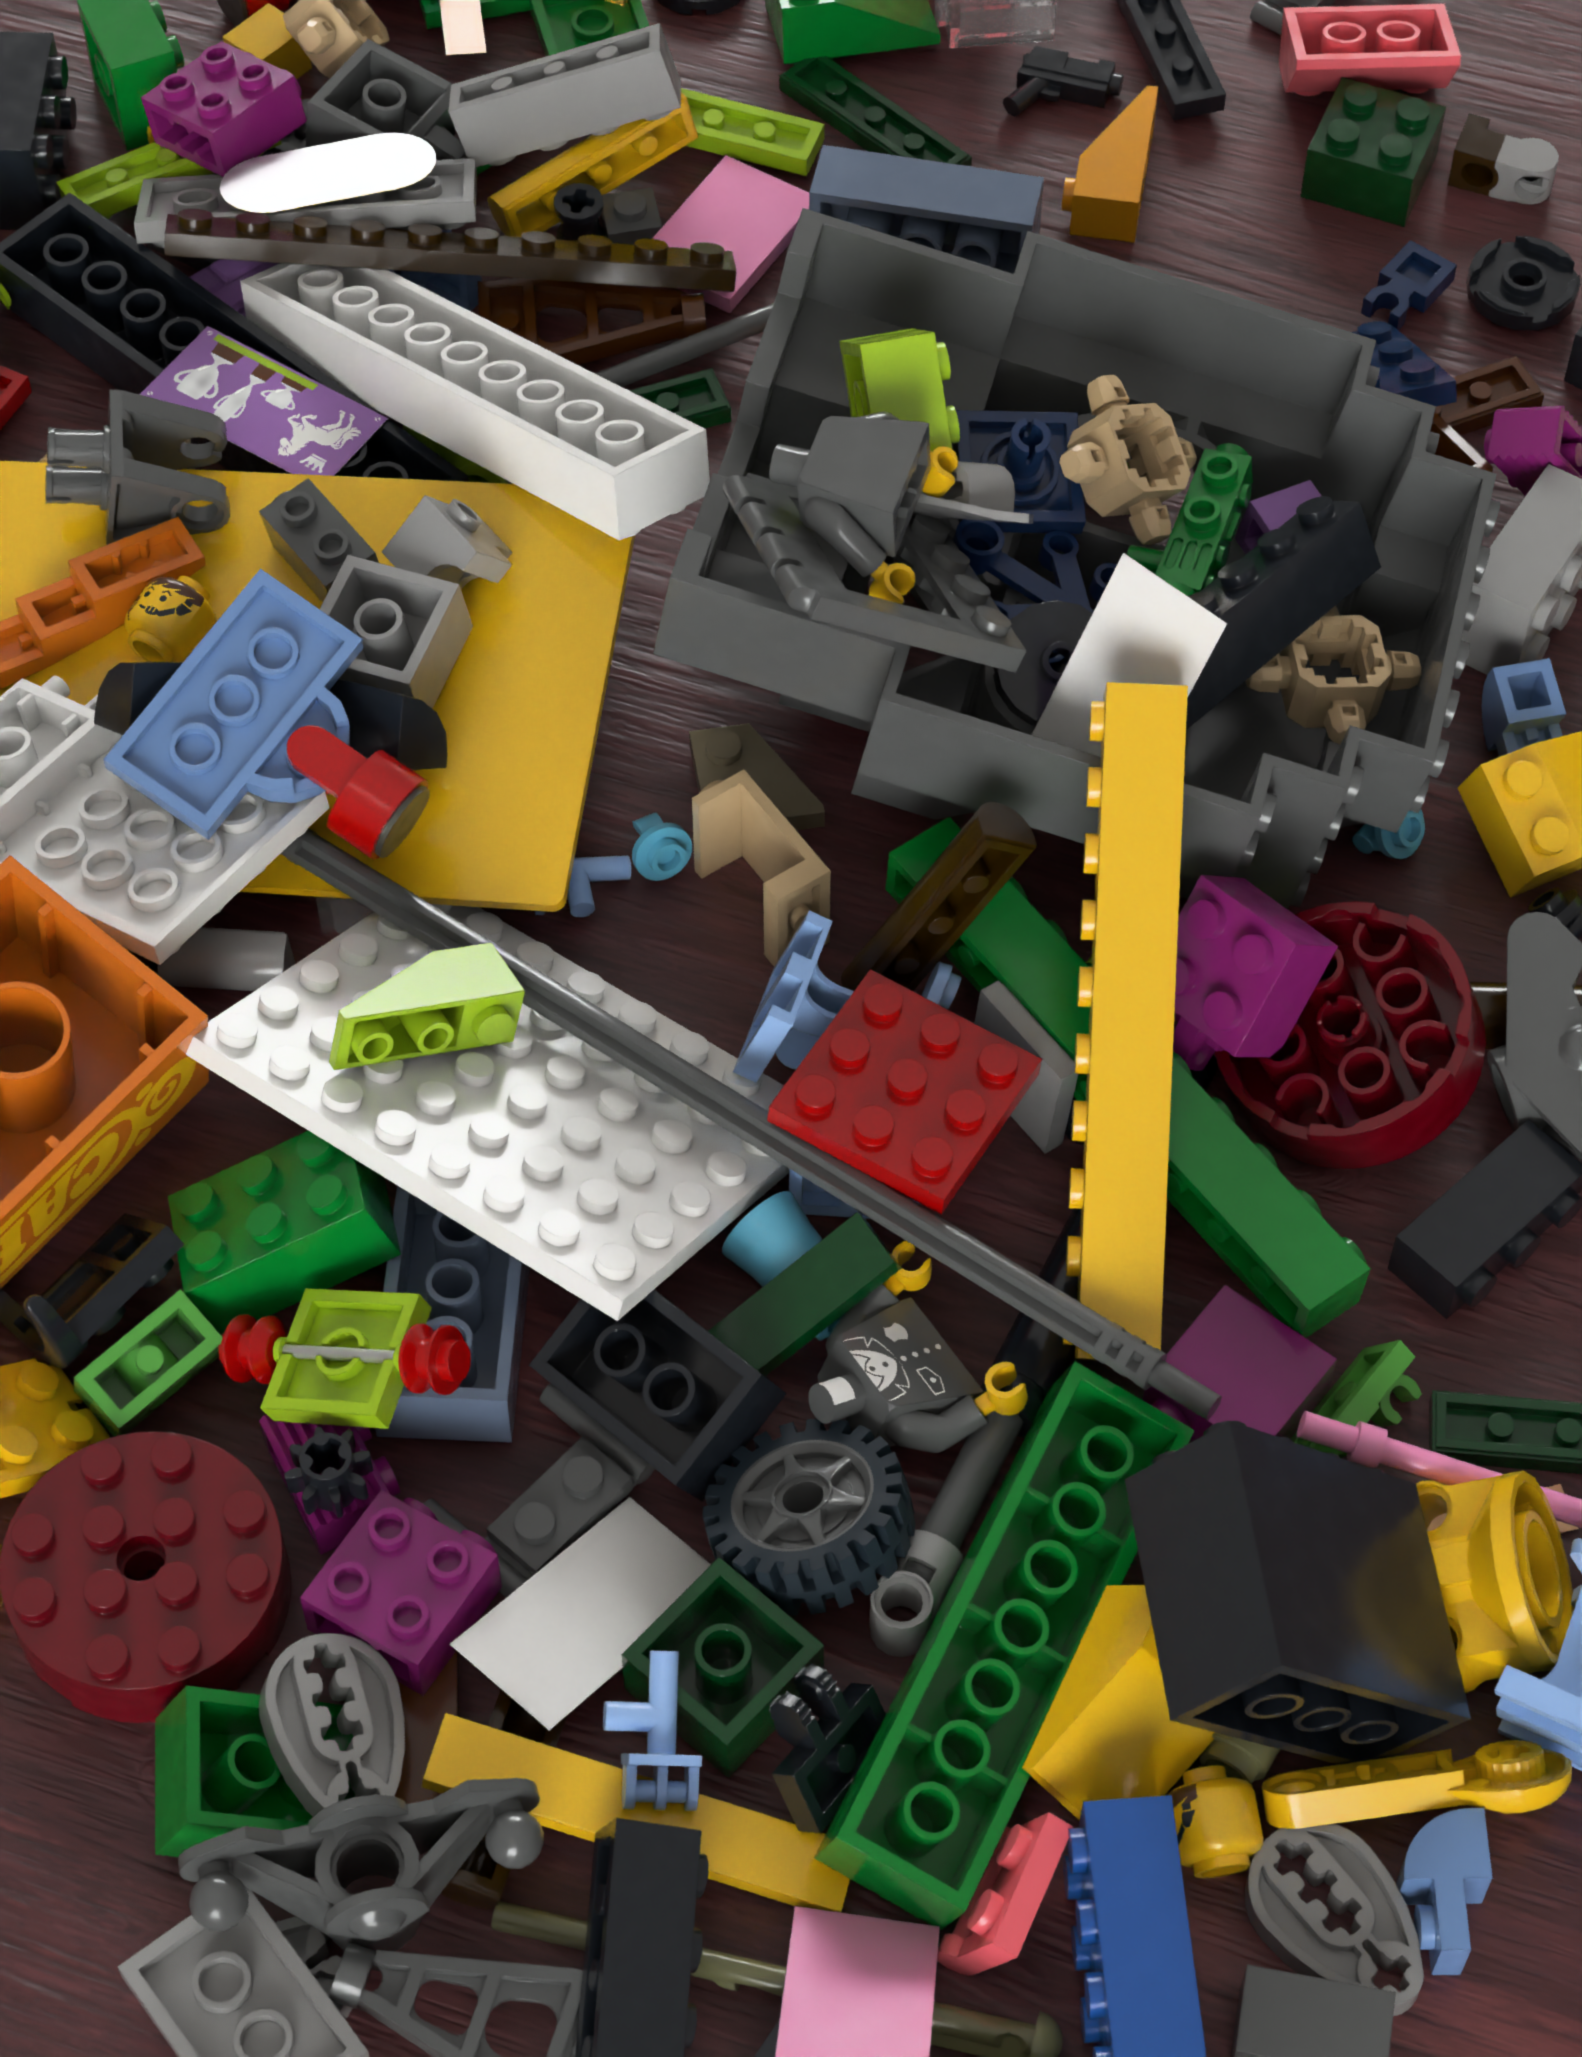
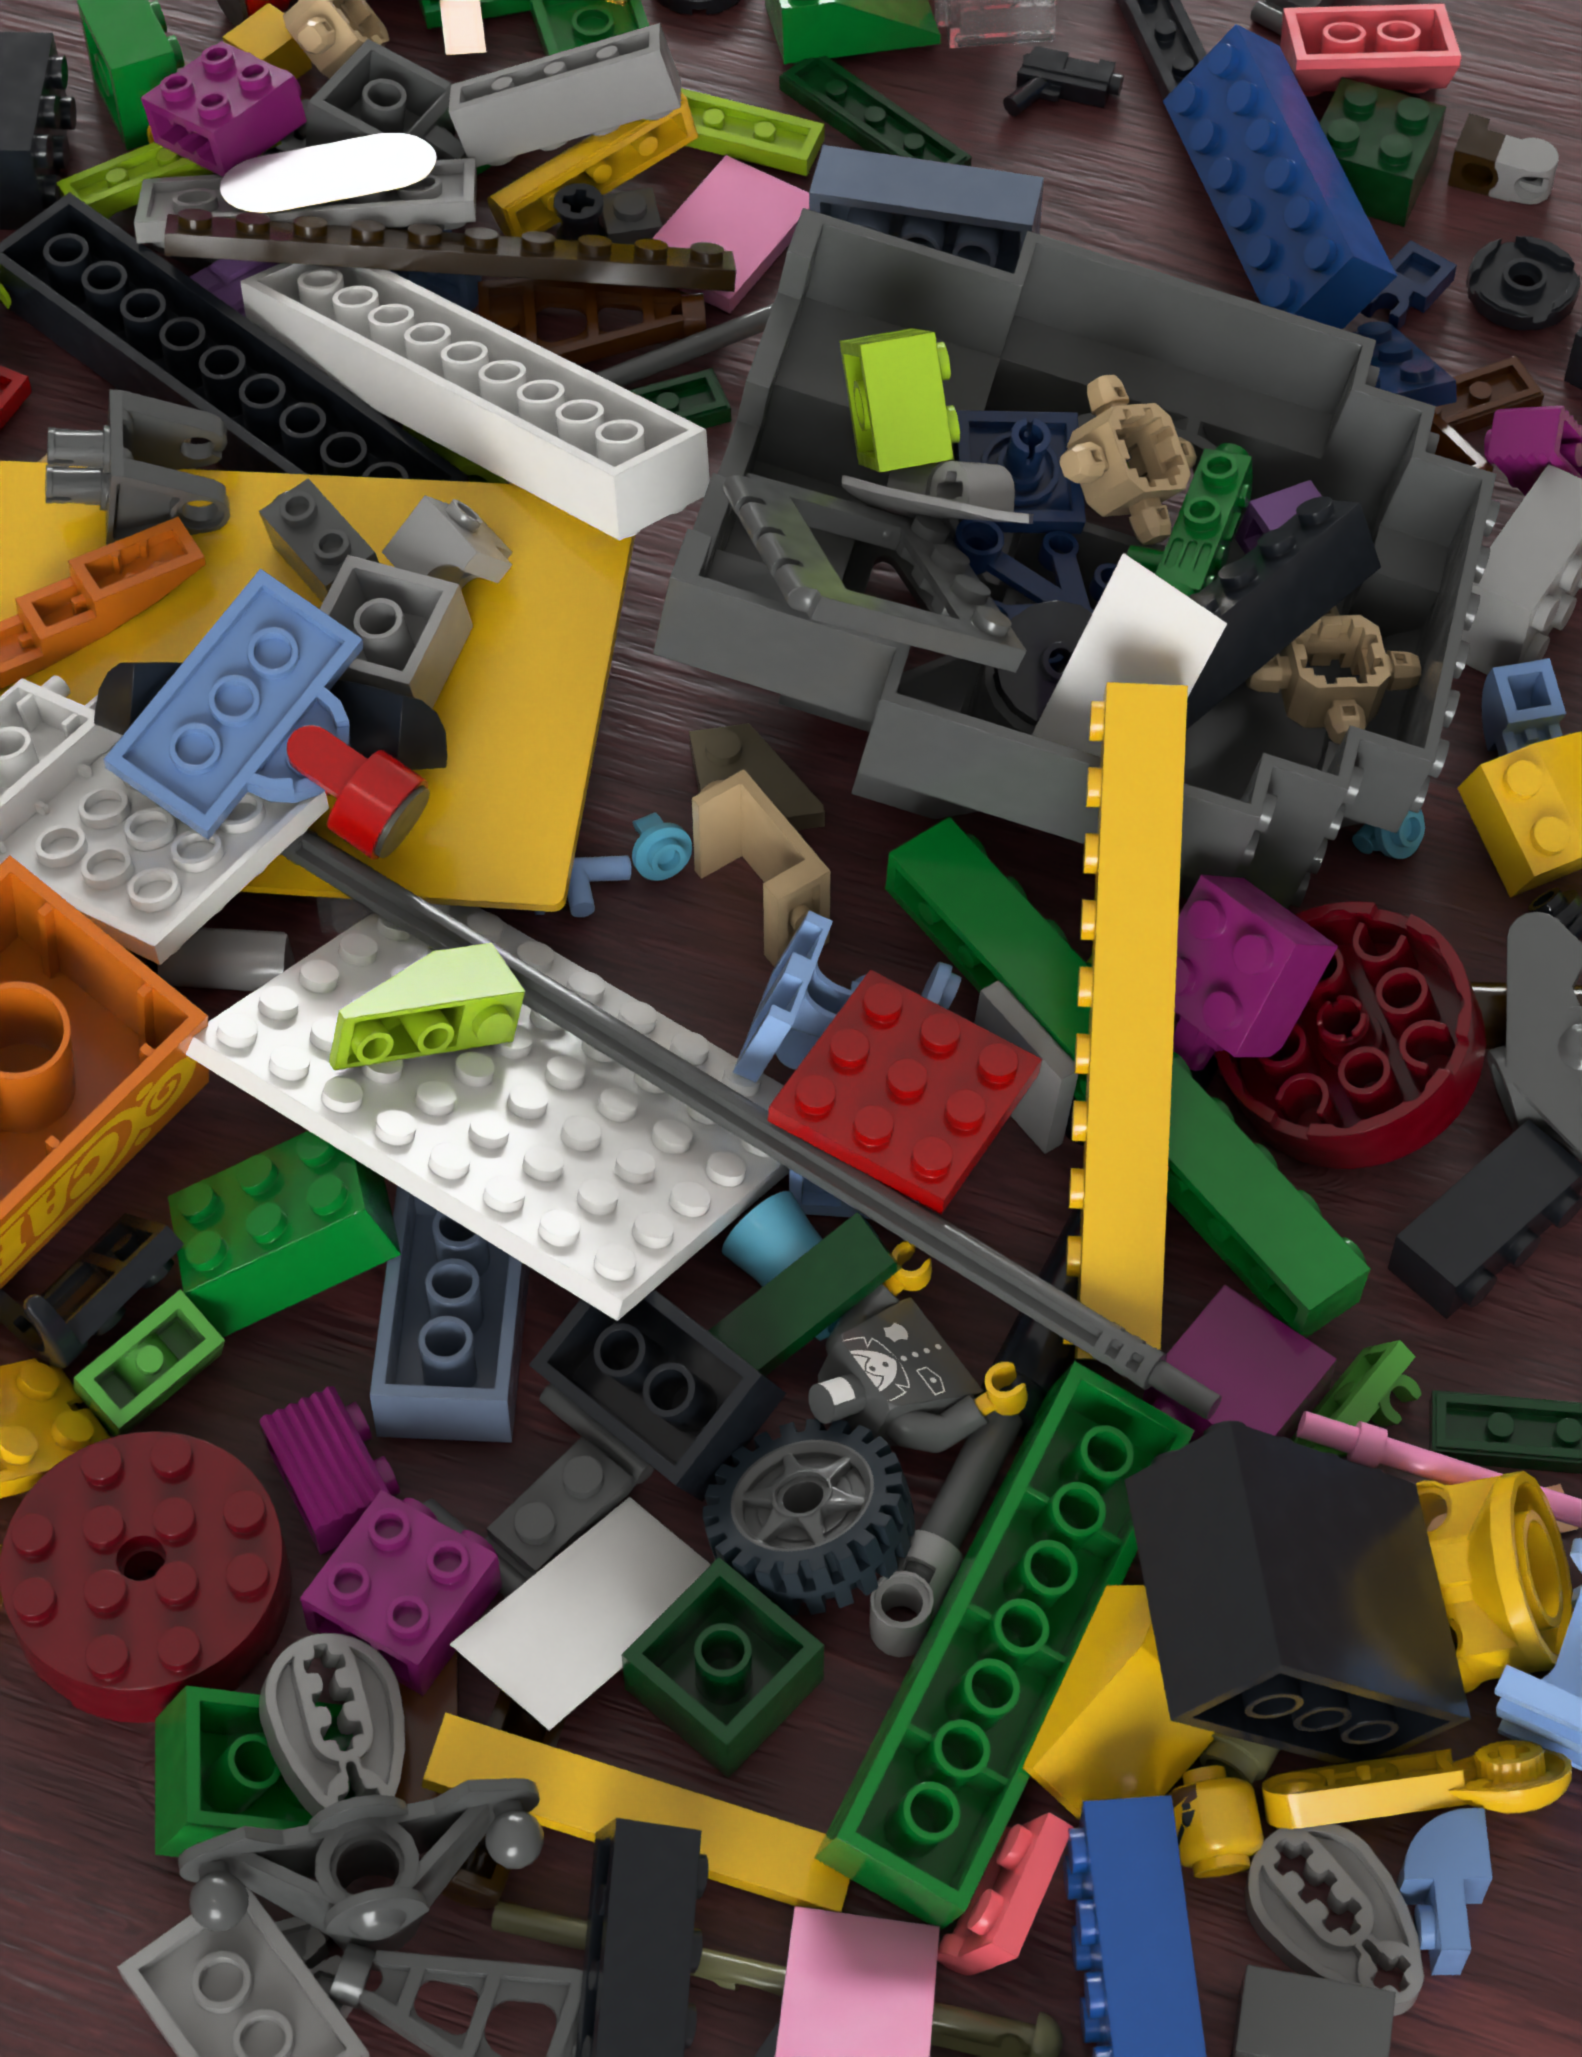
(169, 619): yellow head -> none
(267, 405): medium lavender sticker -> none
(334, 1487): black gear -> none
(345, 1357): lime plate -> none
(659, 1720): light blue arm -> none
(826, 1750): black hinge -> none
(863, 488): dark grey torso -> none
(946, 898): dark brown brick -> none
(1112, 175): light orange slope -> none
(1277, 183): none -> blue brick

